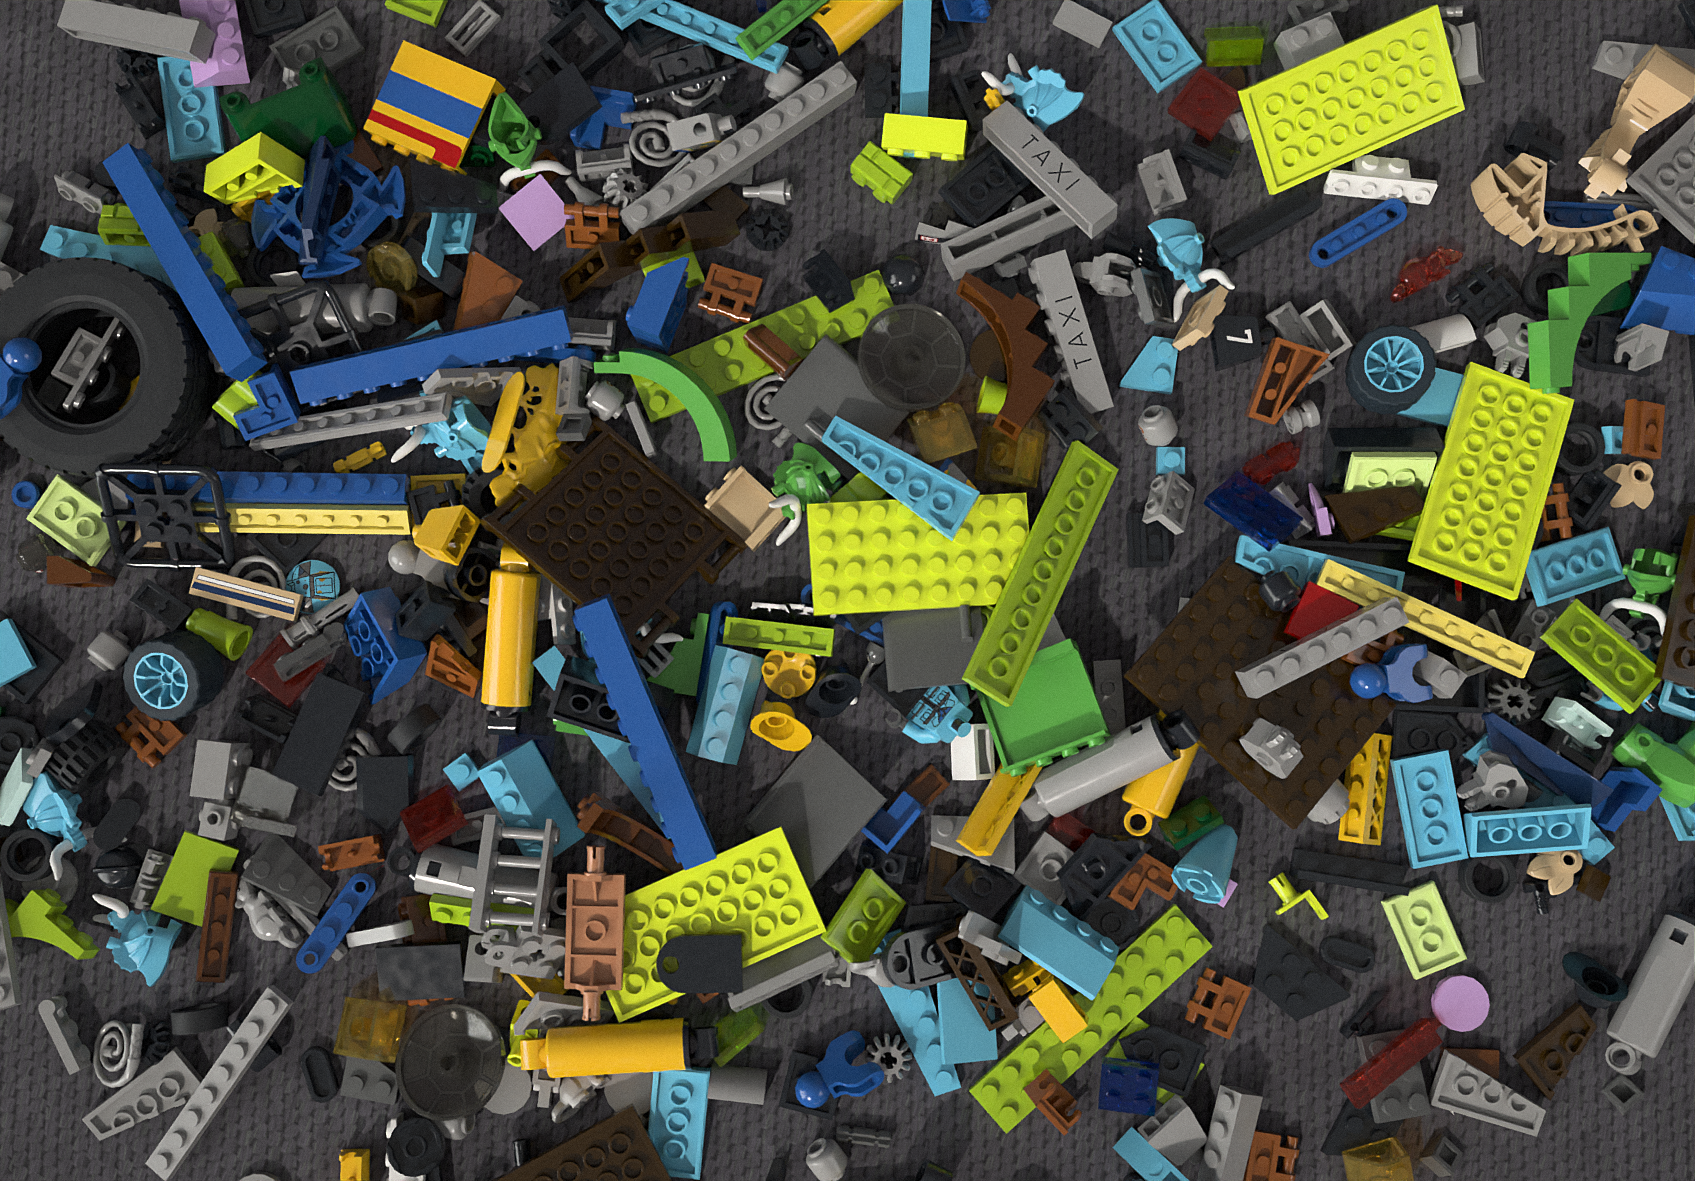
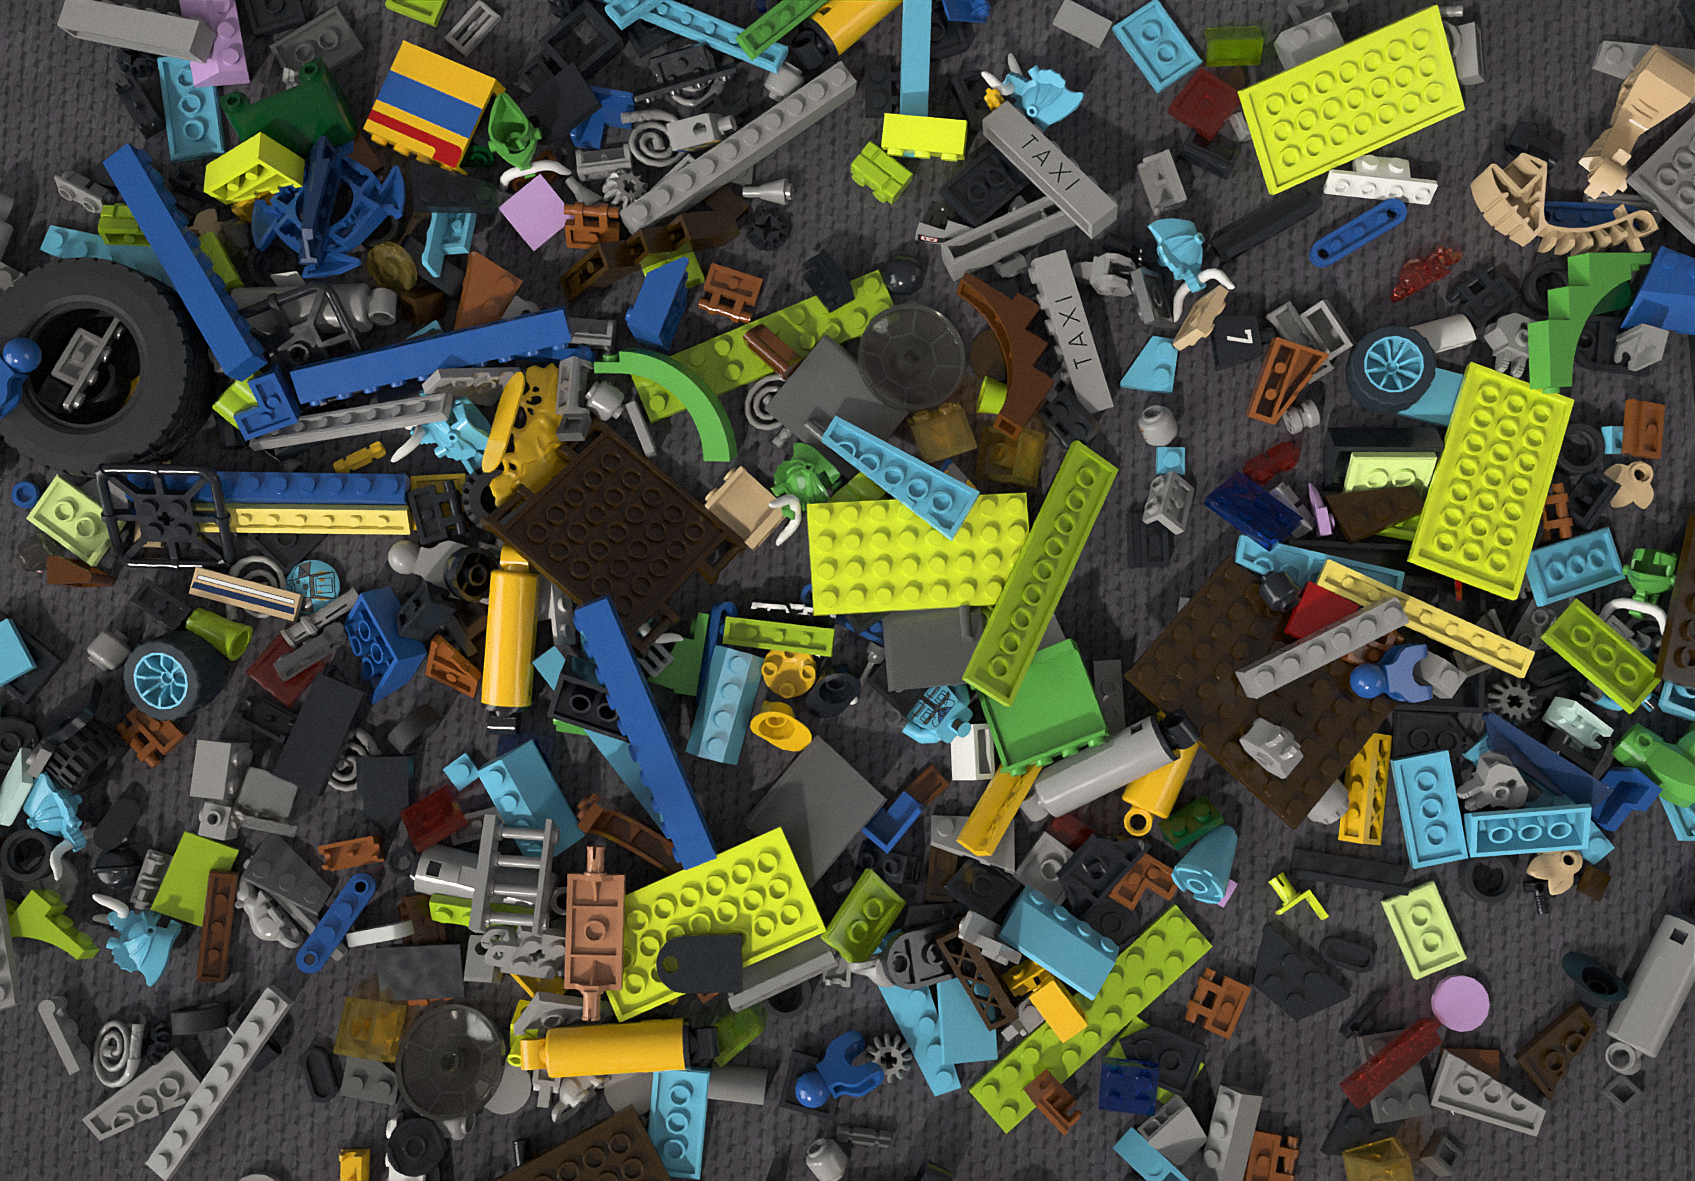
(446, 533): yellow torso -> none

